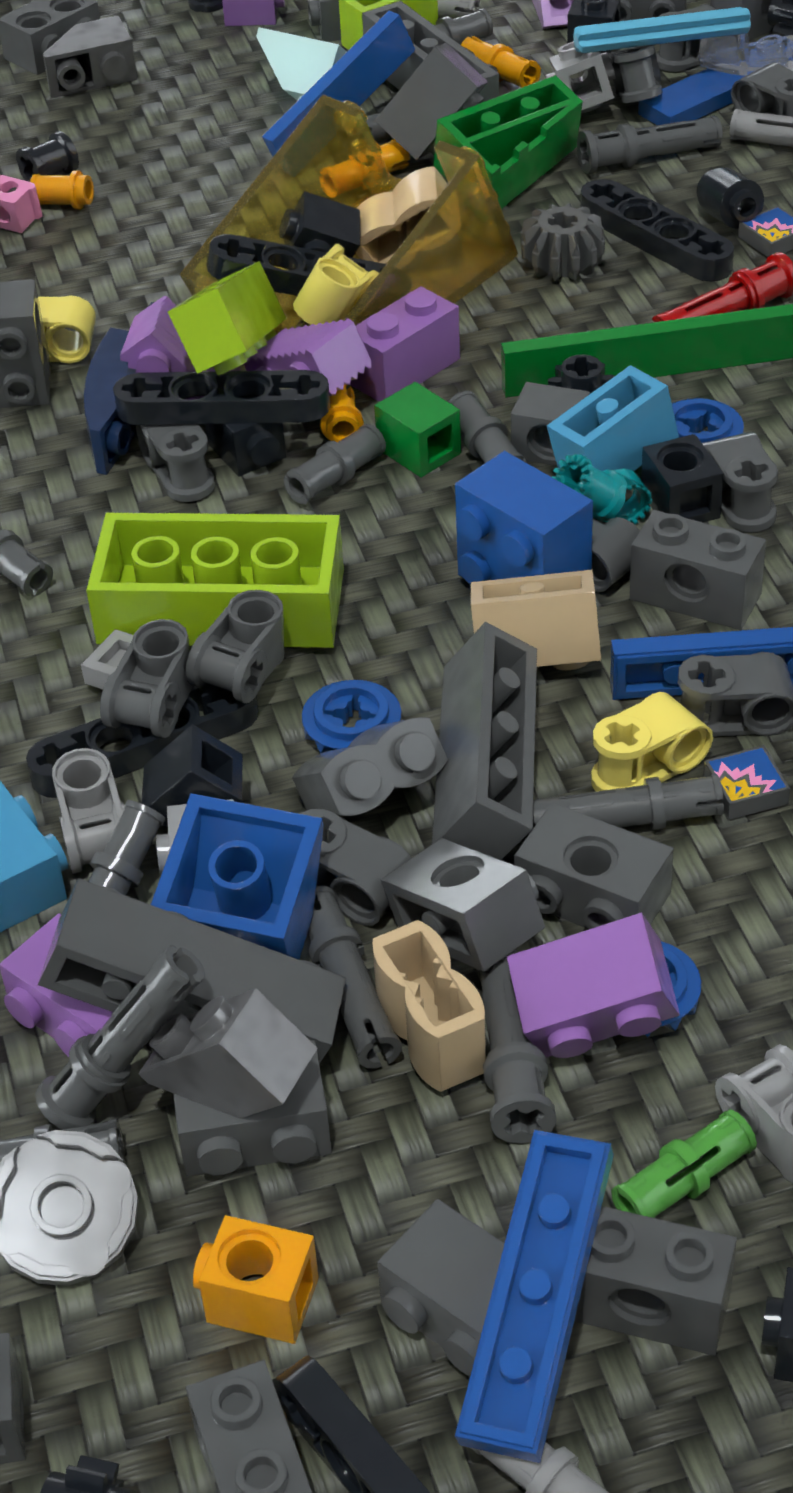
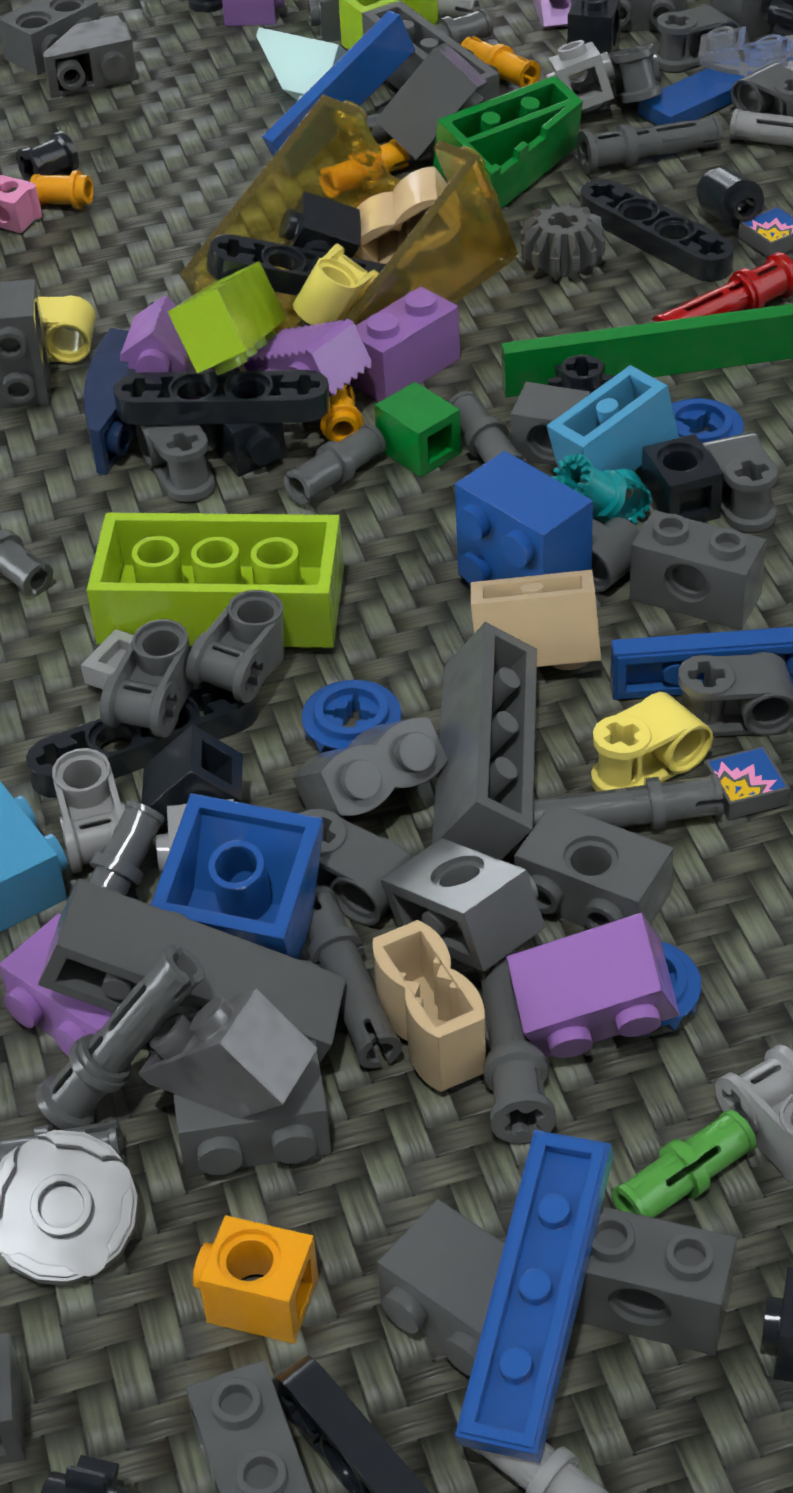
(661, 30): medium azure axle -> none

